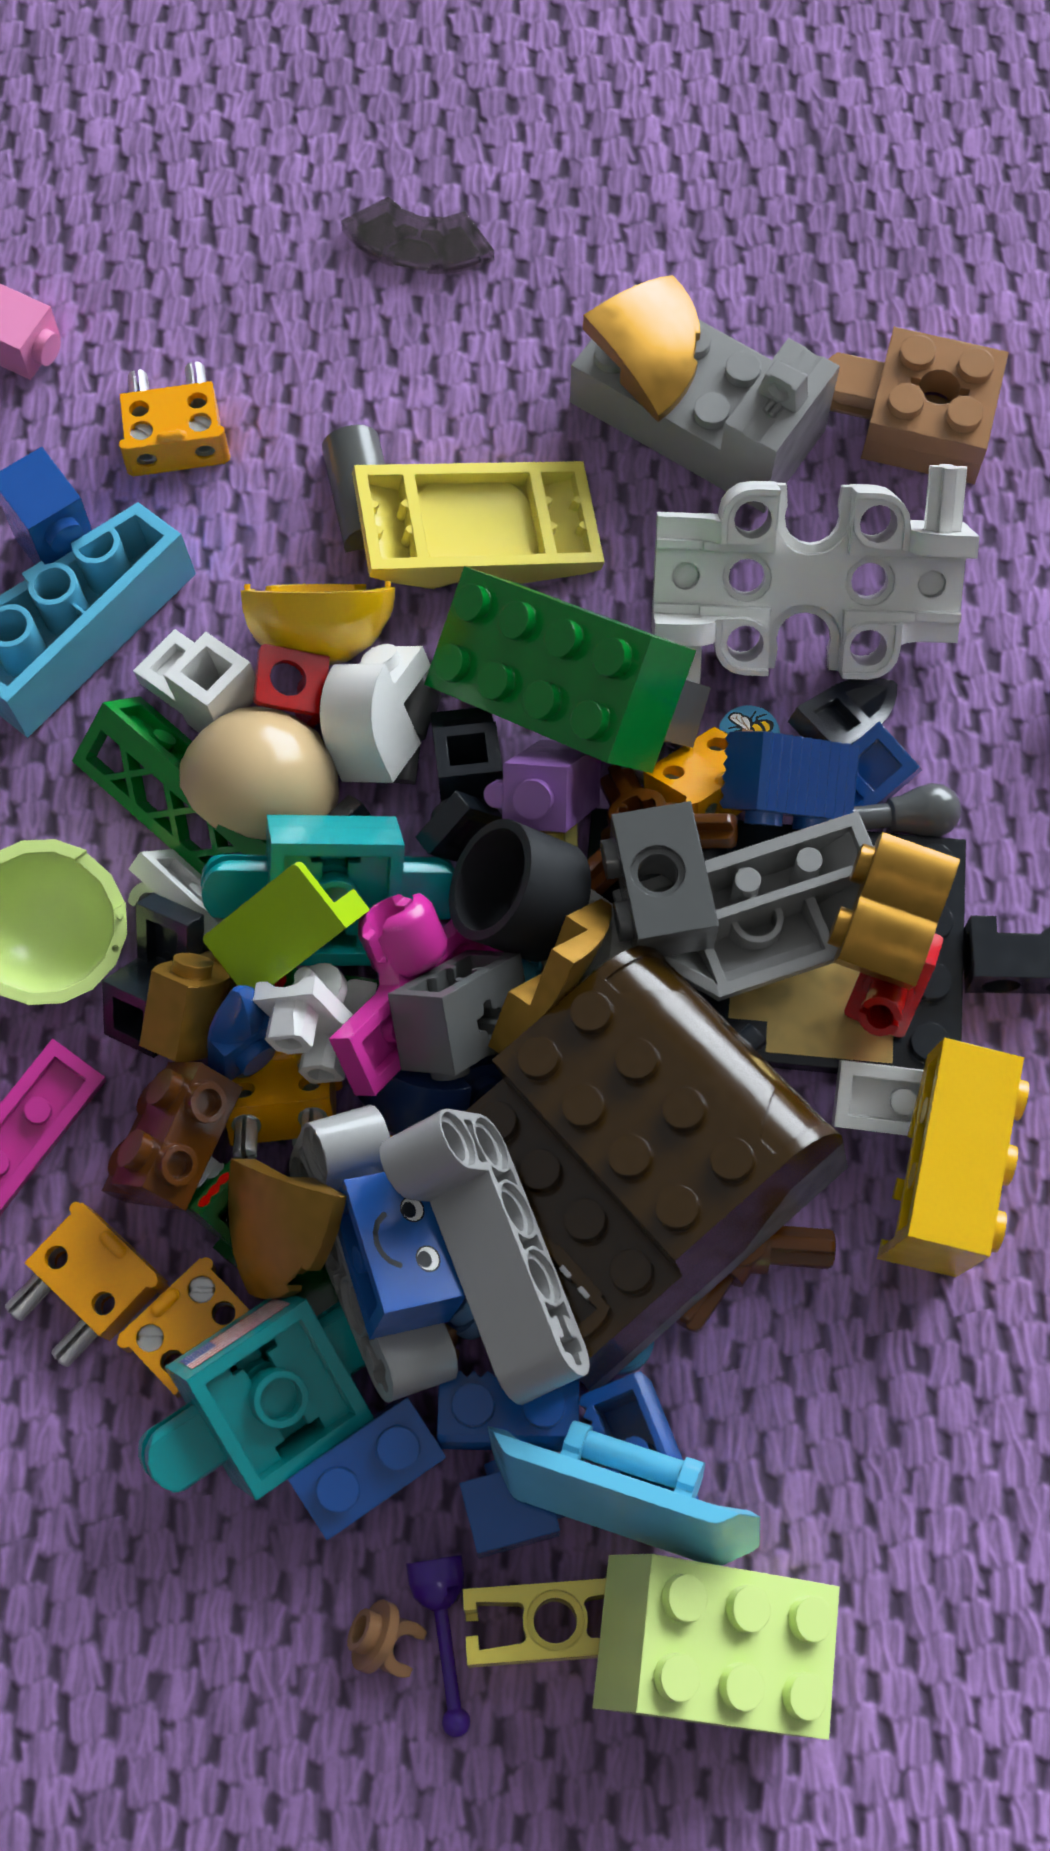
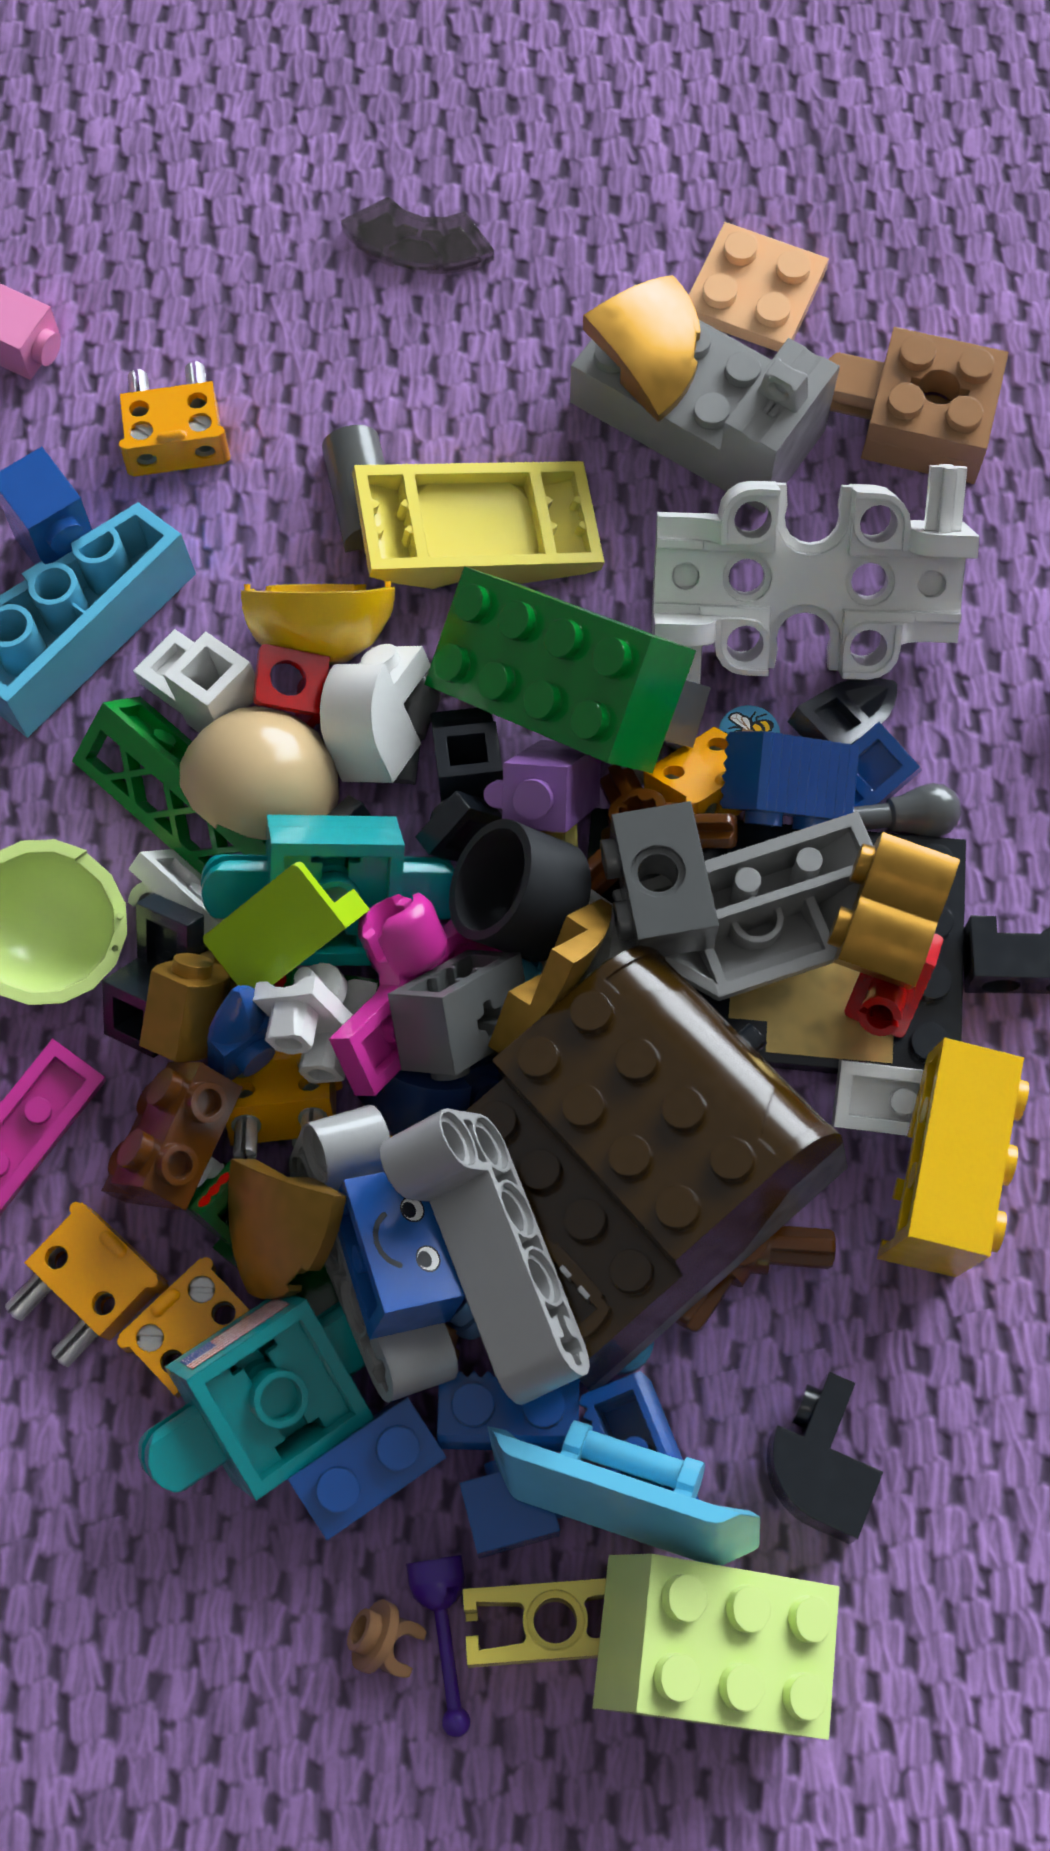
(756, 286): none -> light nougat plate
(810, 1477): none -> black brick

